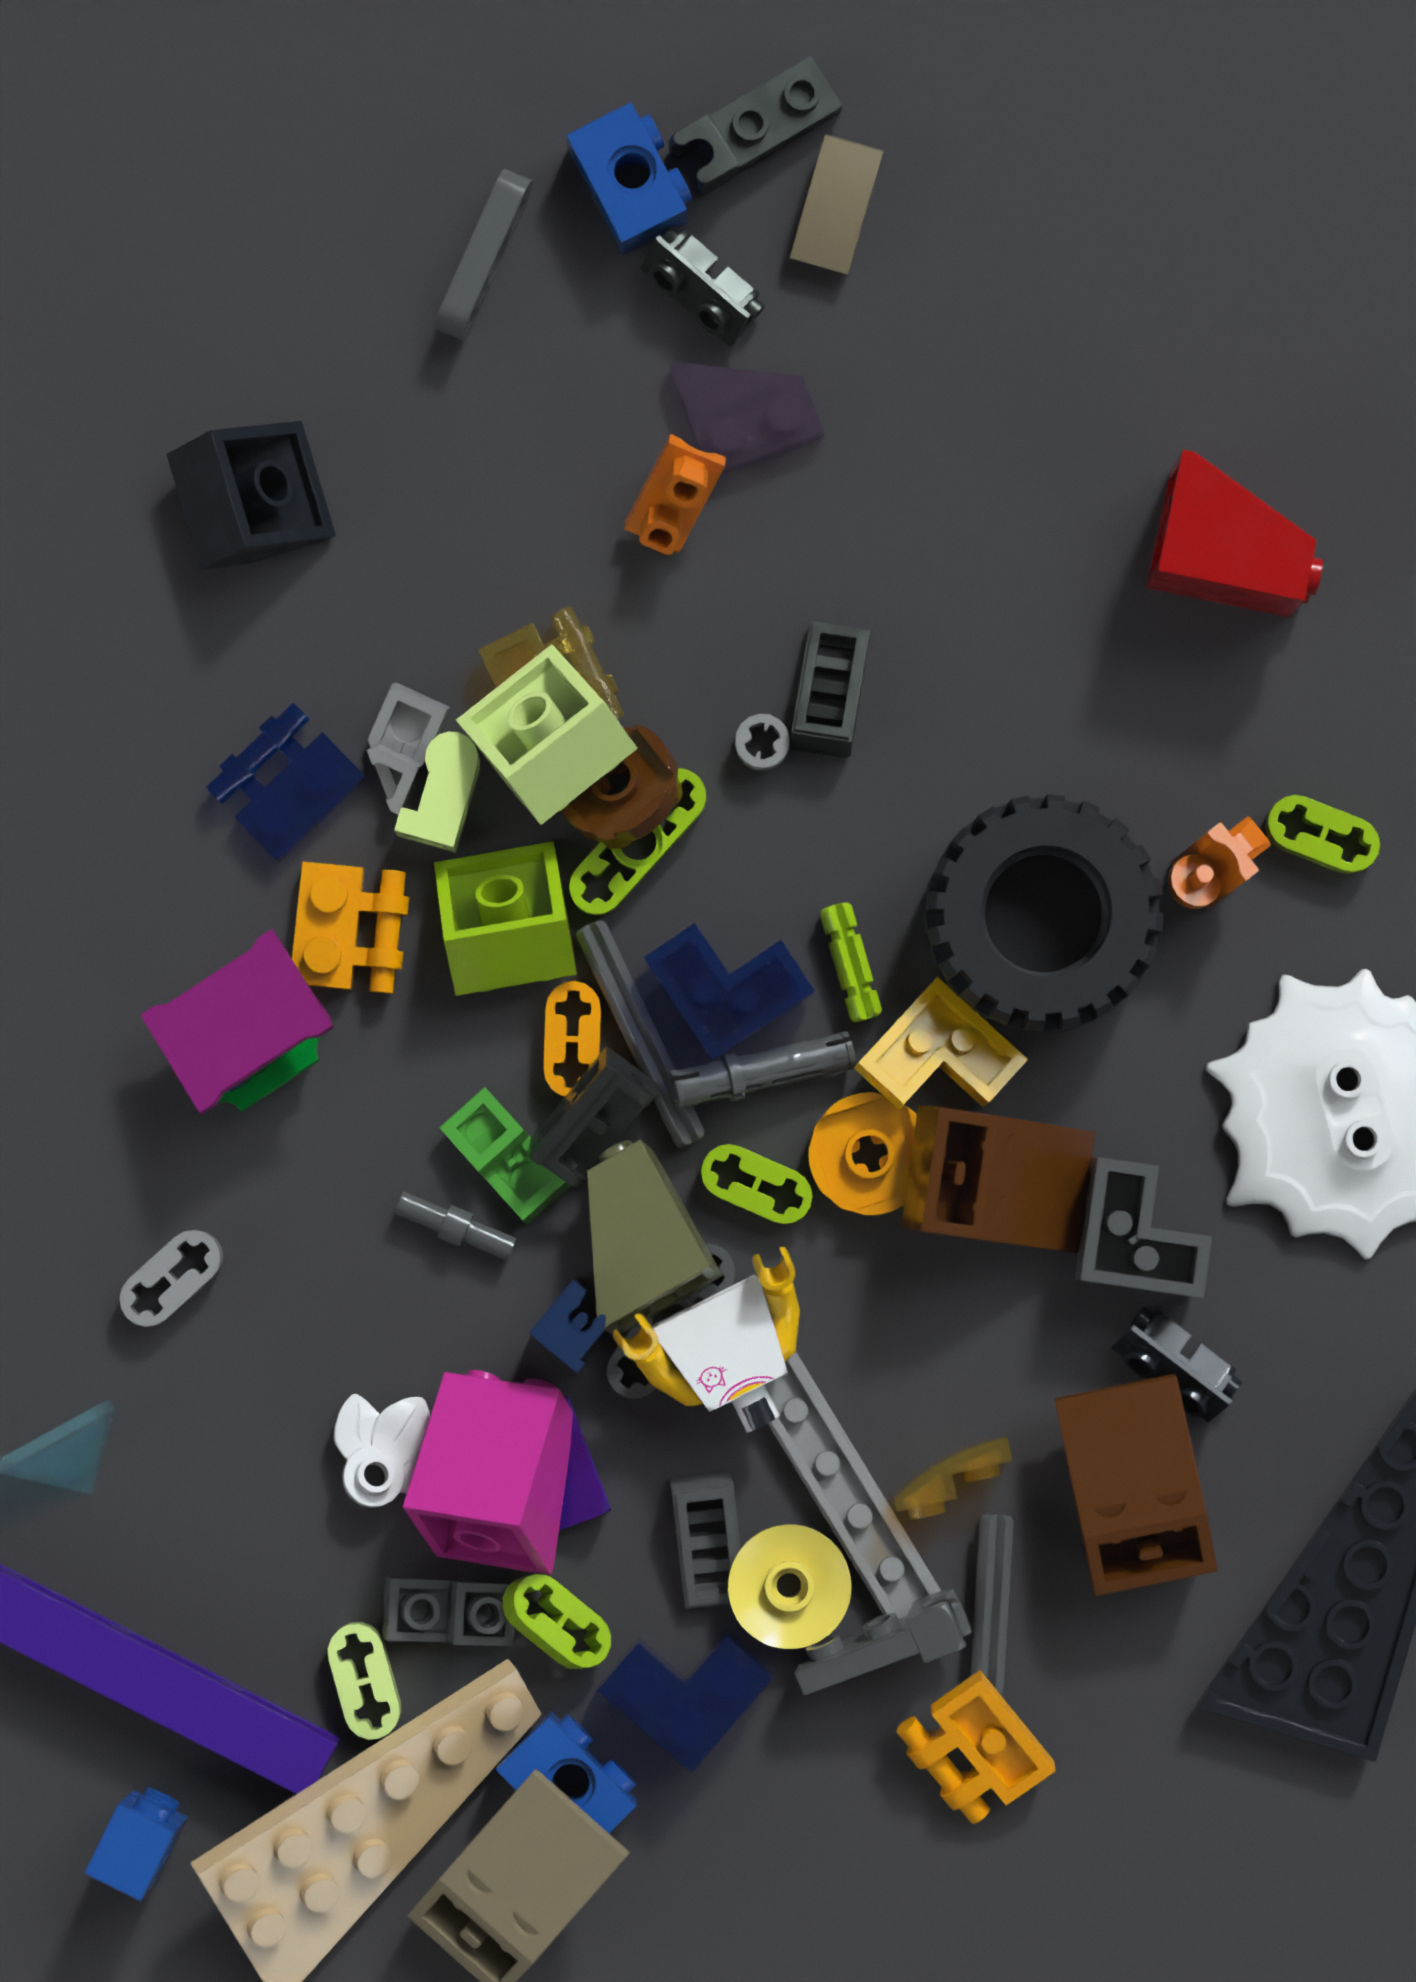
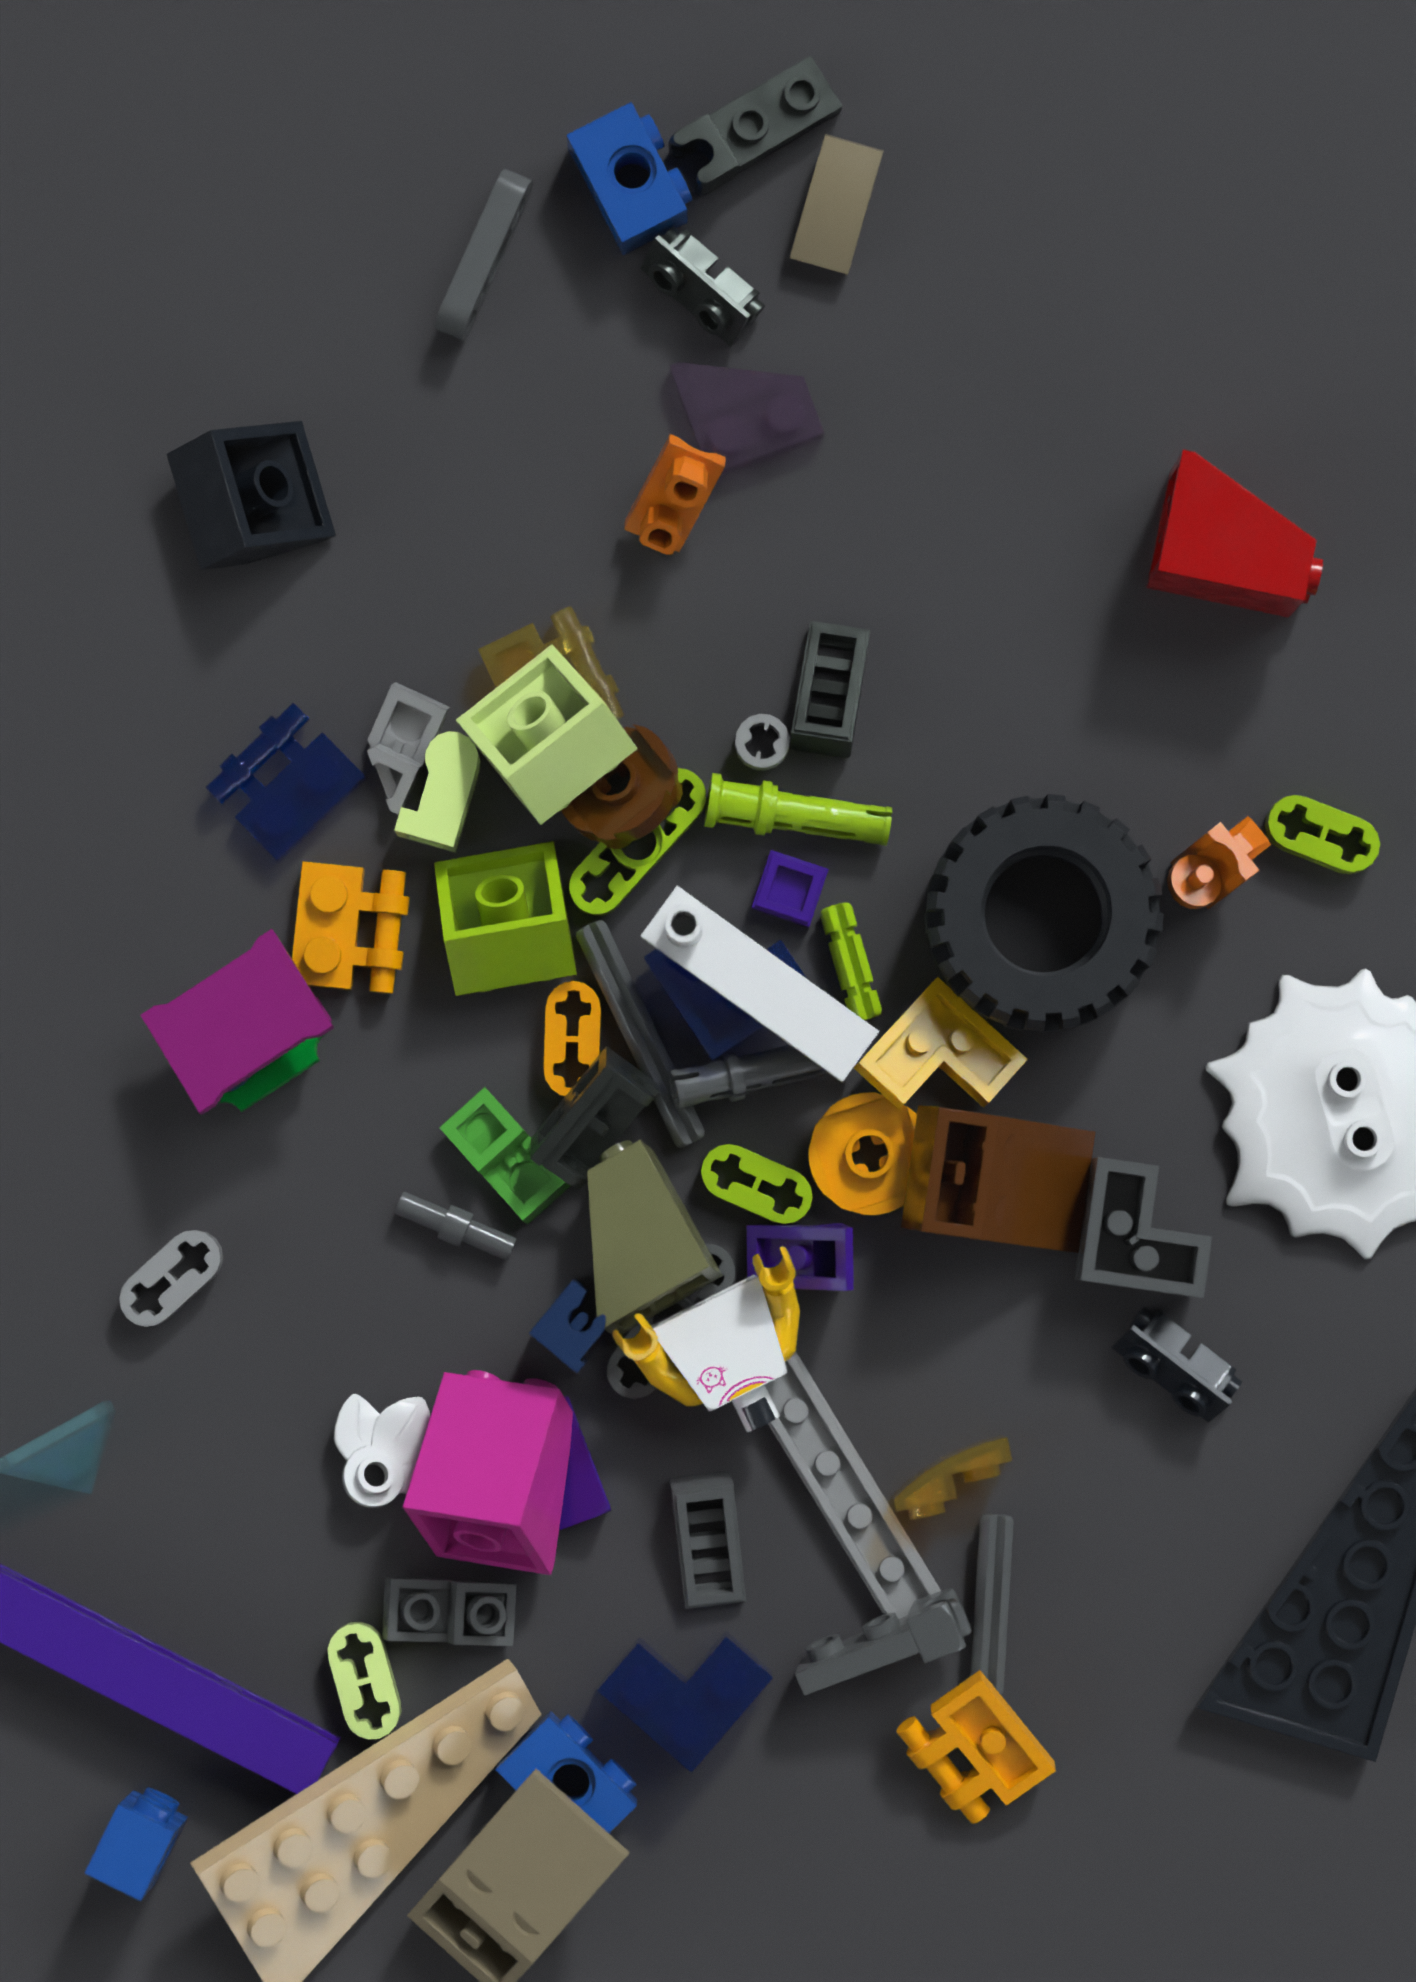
(548, 1632): lime beam -> none
(759, 984): none -> white piece
(770, 809): none -> lime pin
(789, 889): none -> dark purple tile
(798, 1618): light yellow dish -> none
(818, 1252): none -> dark purple slope
(1135, 1485): reddish brown slope -> none

